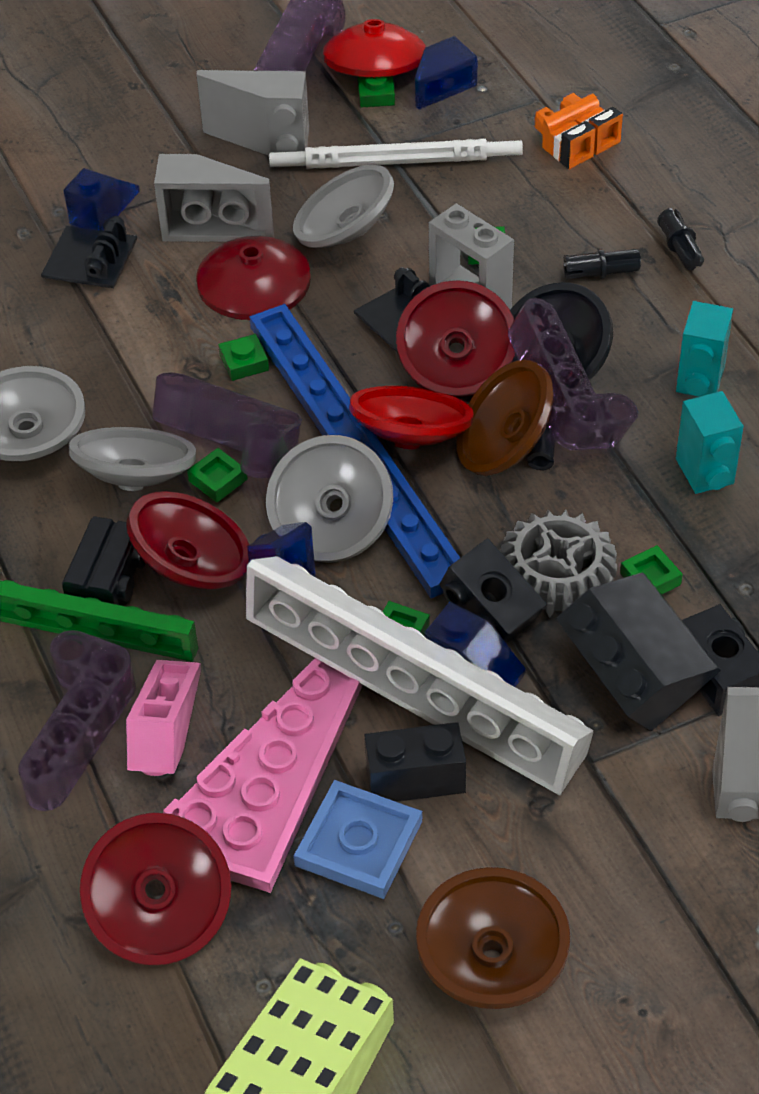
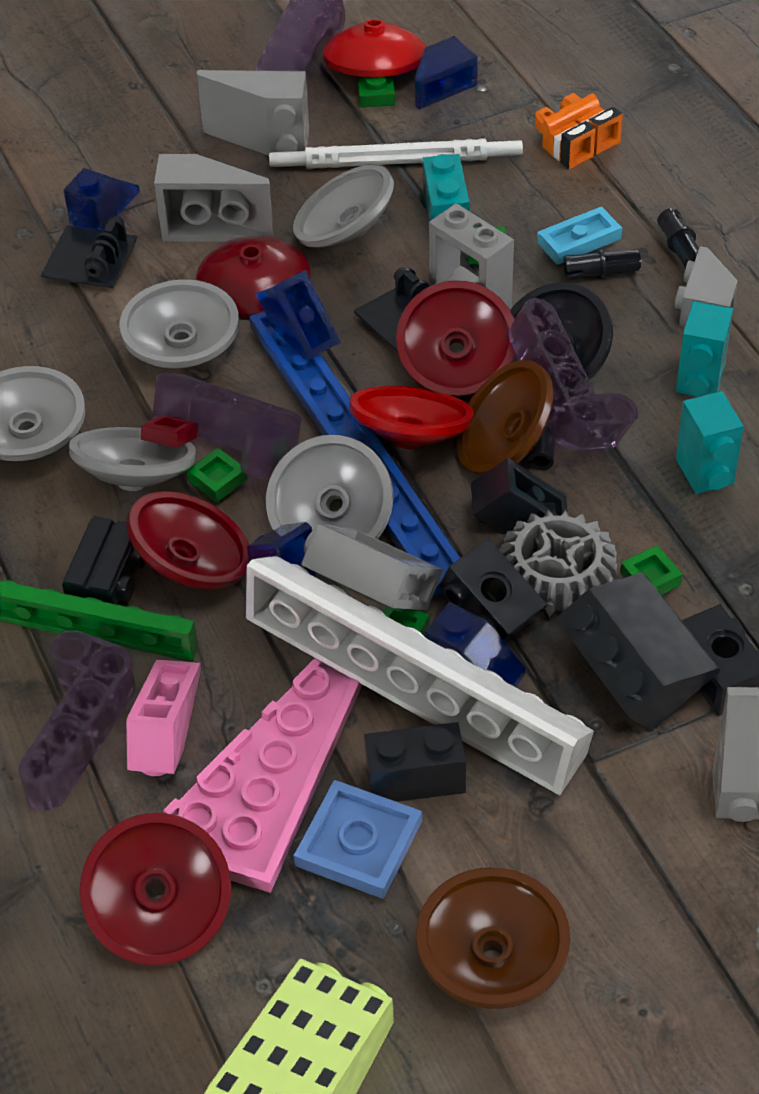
(169, 431): none -> dark red tile
(179, 323): none -> light grey dish
(243, 357): green plate -> none
(299, 315): none -> clear blue slope
(371, 567): none -> light grey window
(443, 184): none -> teal brick
(511, 495): none -> black slope
(579, 234): none -> medium azure plate
(707, 283): none -> light grey slope

